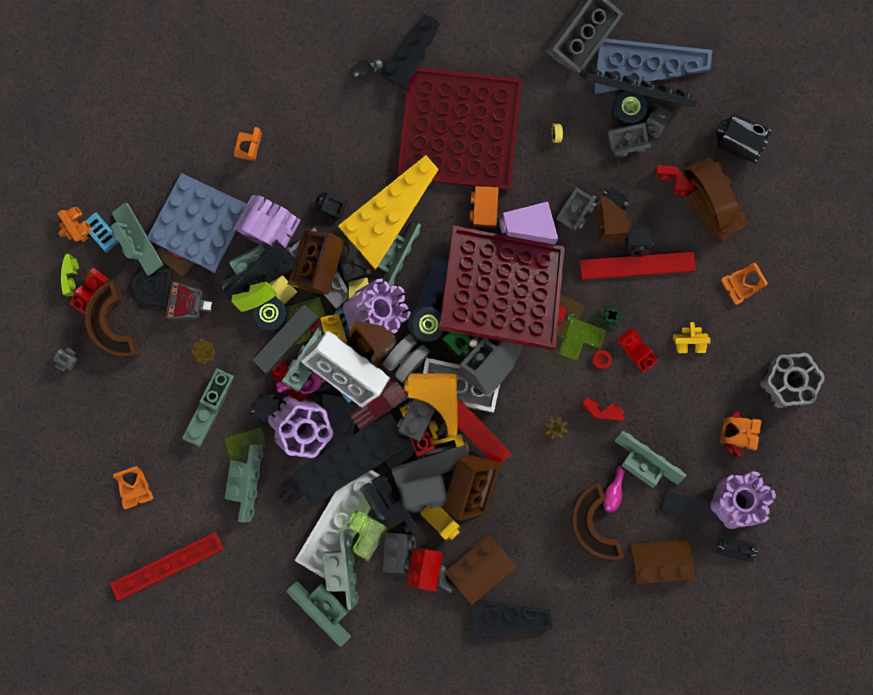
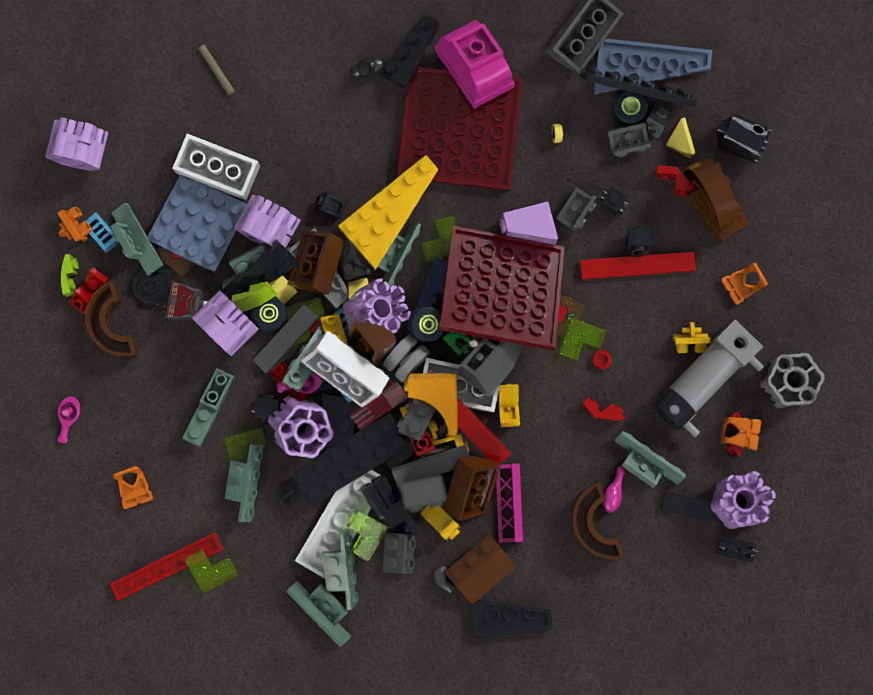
(65, 359): dark grey gear -> none
(67, 413): none -> dark pink piece
(76, 146): none -> lavender piece
(203, 351): clear yellow gear -> none
(207, 575): none -> clear neon green tile
(216, 167): none -> white brick
(217, 71): none -> dark tan bar
(225, 323): none -> lavender piece
(253, 150): orange piece -> none
(424, 569): red brick -> none
(440, 247): none -> clear neon green tile
(475, 63): none -> dark pink container
(485, 207): orange brick -> none
(509, 405): none -> yellow bracket
(516, 498): none -> dark pink fence
(557, 422): clear yellow gear -> none
(611, 222): reddish brown slope -> none
(611, 321): dark green gear -> none
(637, 350): red slope -> none
(662, 561): reddish brown slope -> none
(681, 140): none -> light yellow slope
(707, 375): none -> light grey piece

